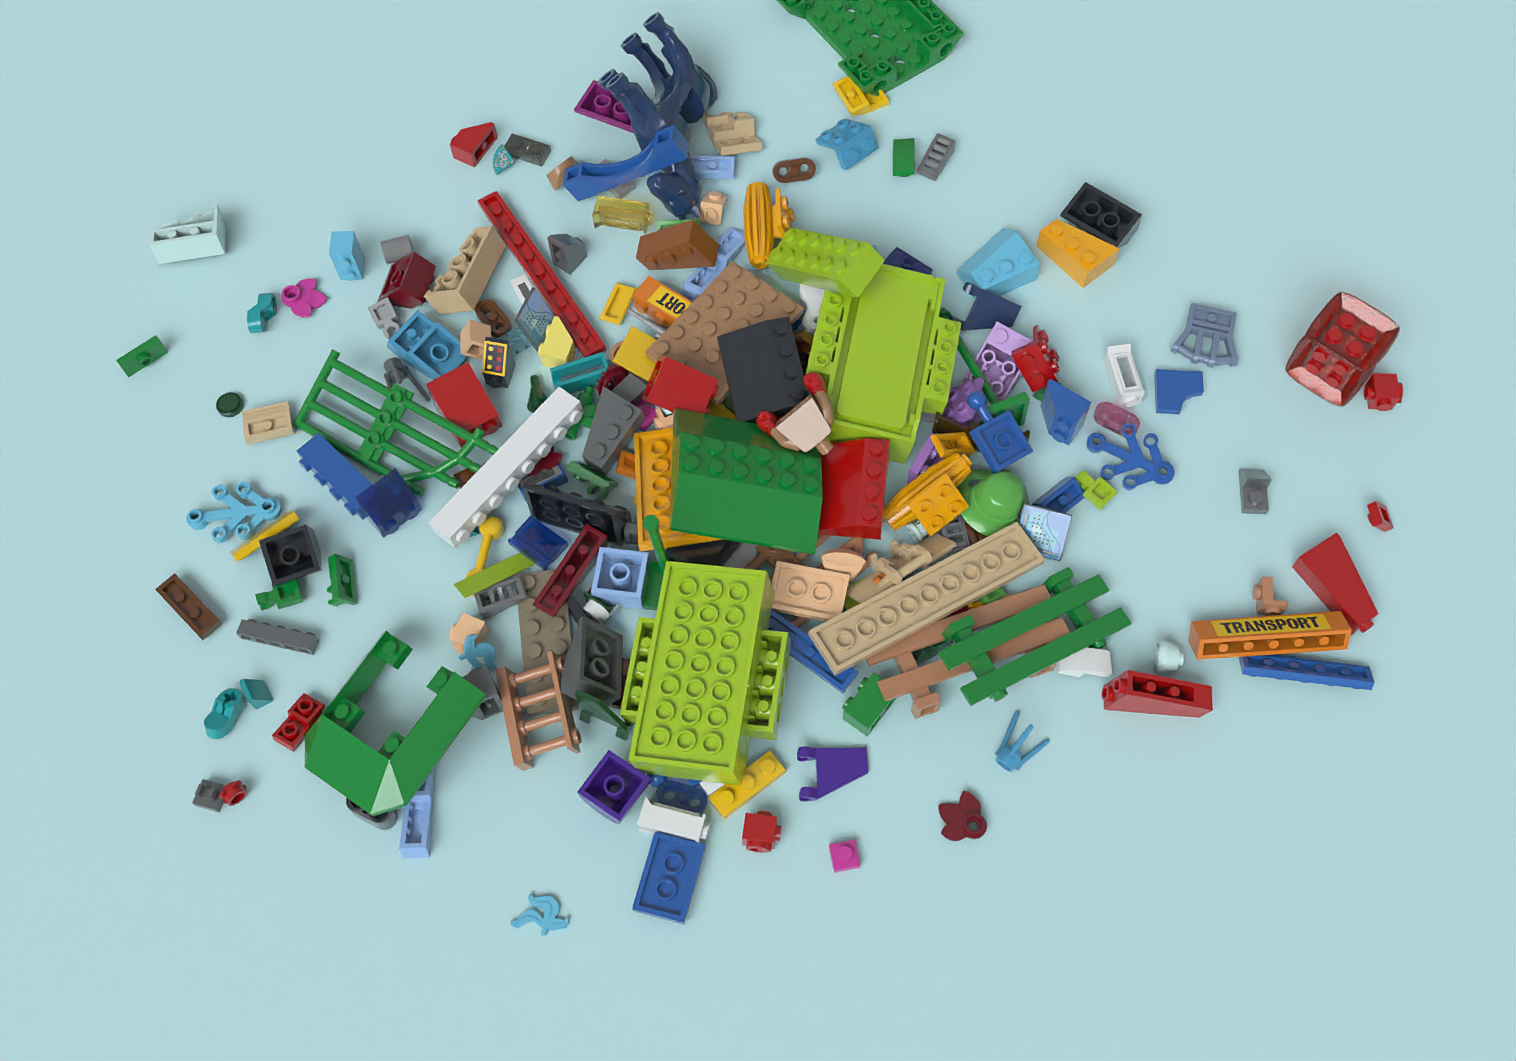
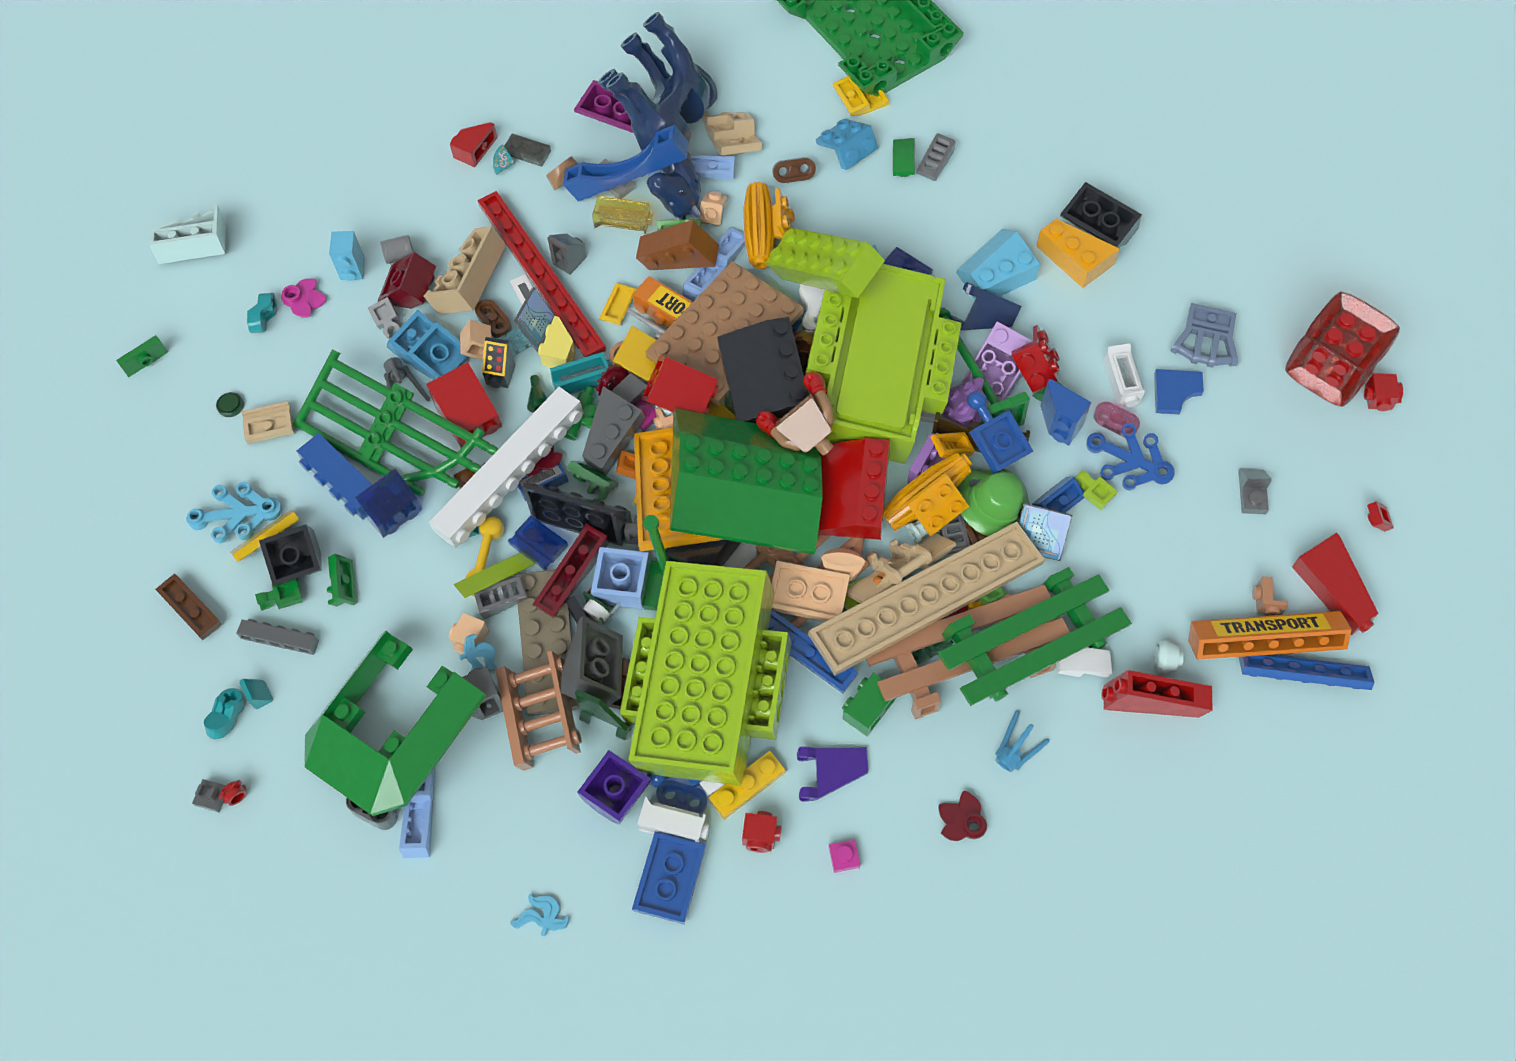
(301, 718): red slope -> none

